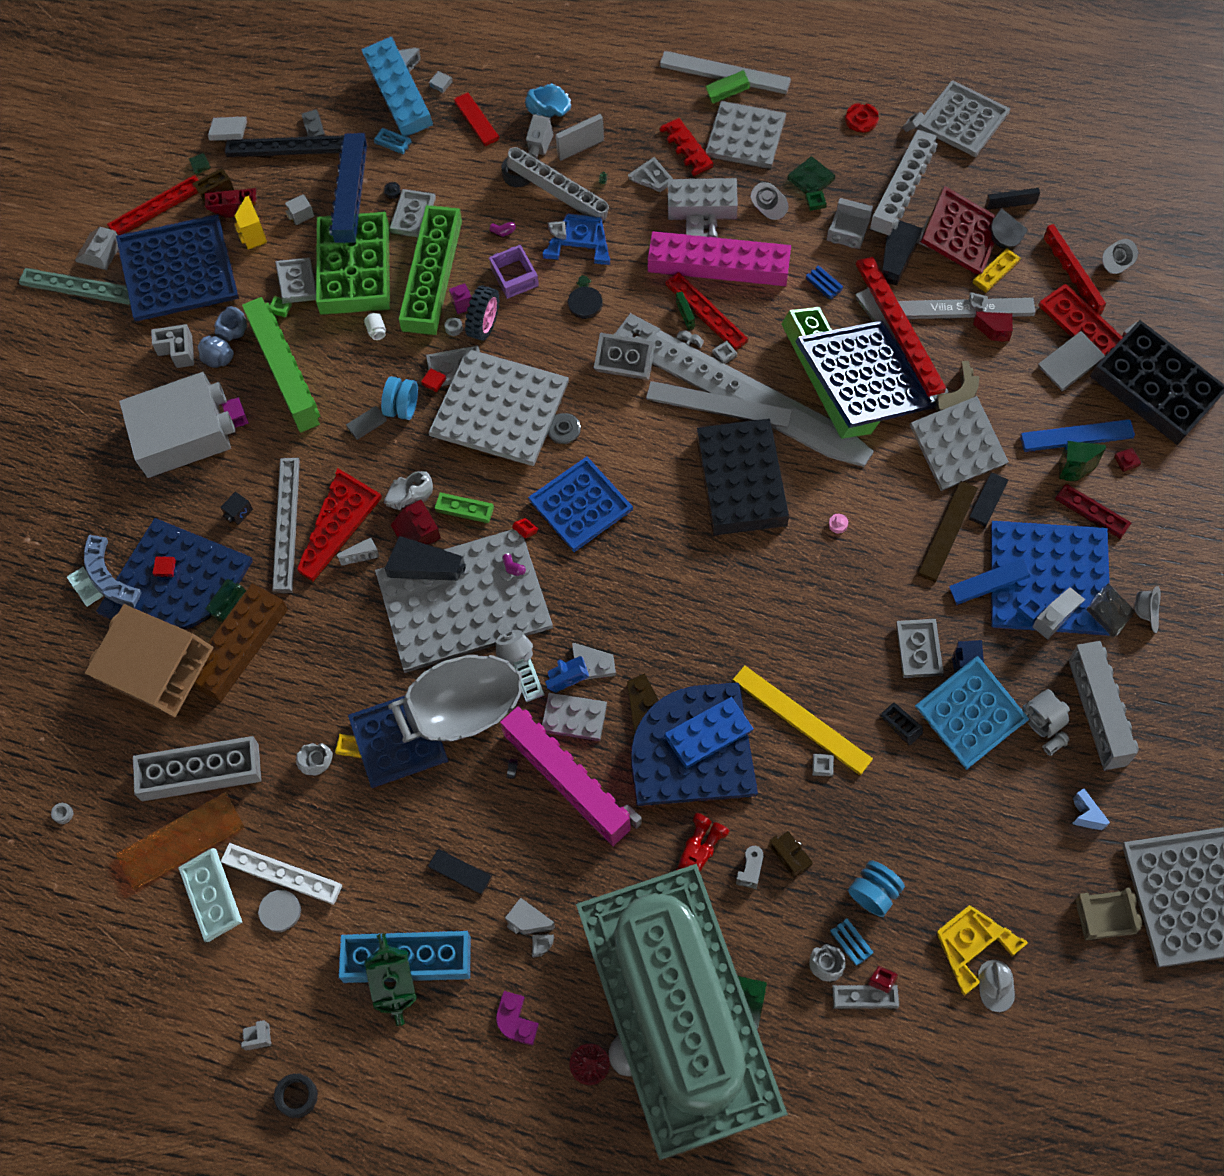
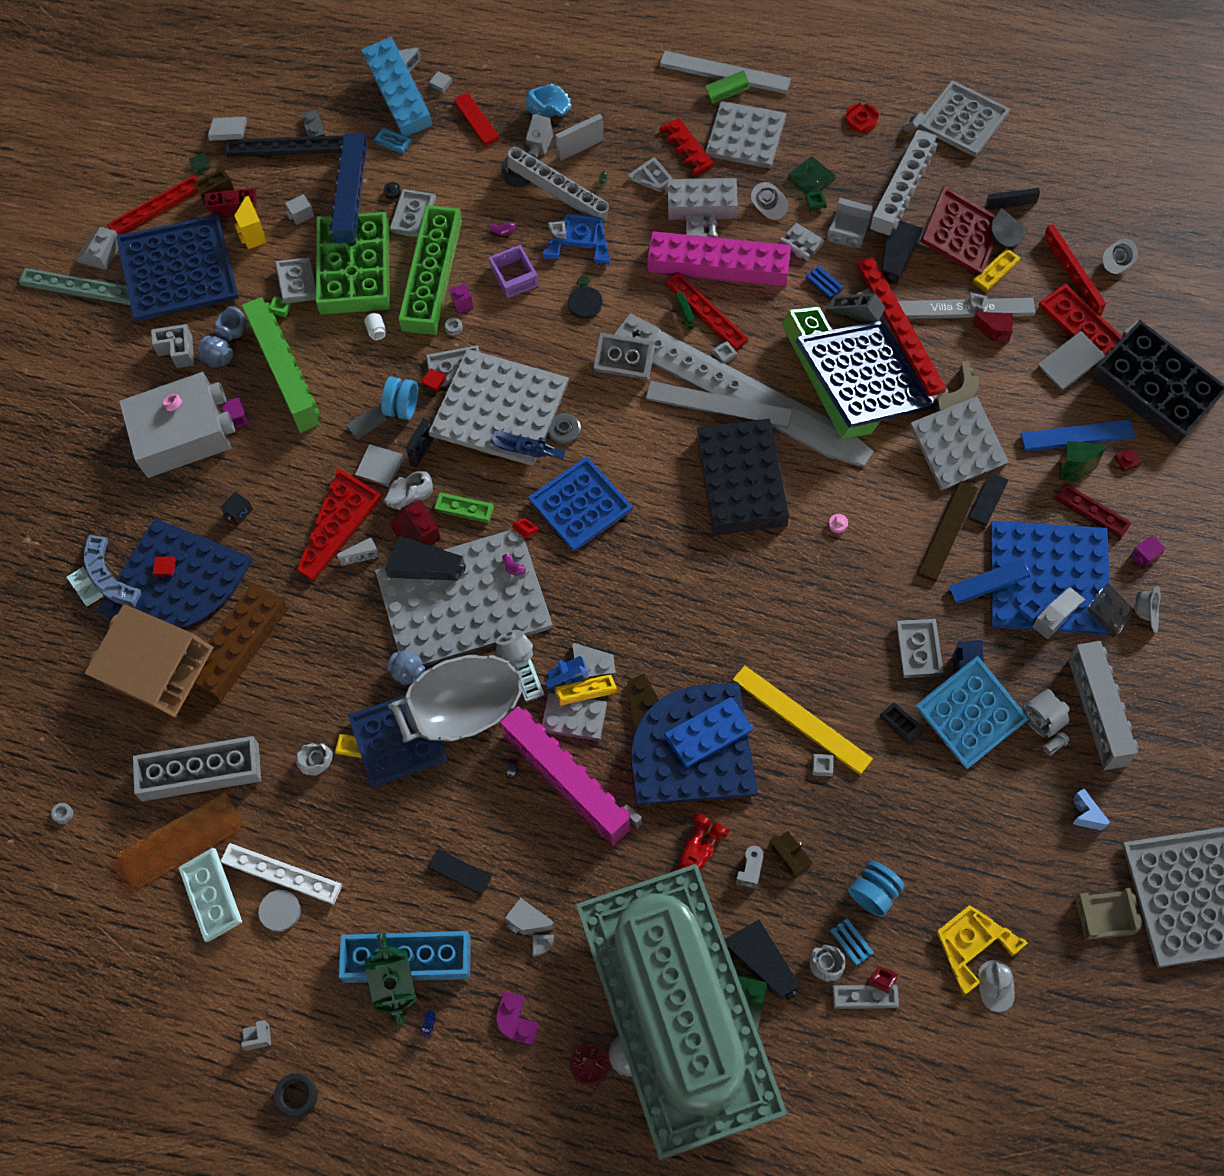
(172, 402): none -> bright pink tile
(225, 600): clear green hinge -> none
(286, 526): light grey tile -> none
(379, 465): none -> light grey tile
(405, 667): none -> sand blue hair
(419, 443): none -> black tile
(428, 1024): none -> clear blue tile
(482, 312): black wheel -> none
(517, 444): none -> dark blue piece
(585, 690): none -> yellow tile
(685, 335): light grey piece -> none
(762, 958): none -> black slope
(804, 239): none -> light grey plate
(858, 306): none -> dark grey slope
(1147, 552): none -> magenta brick

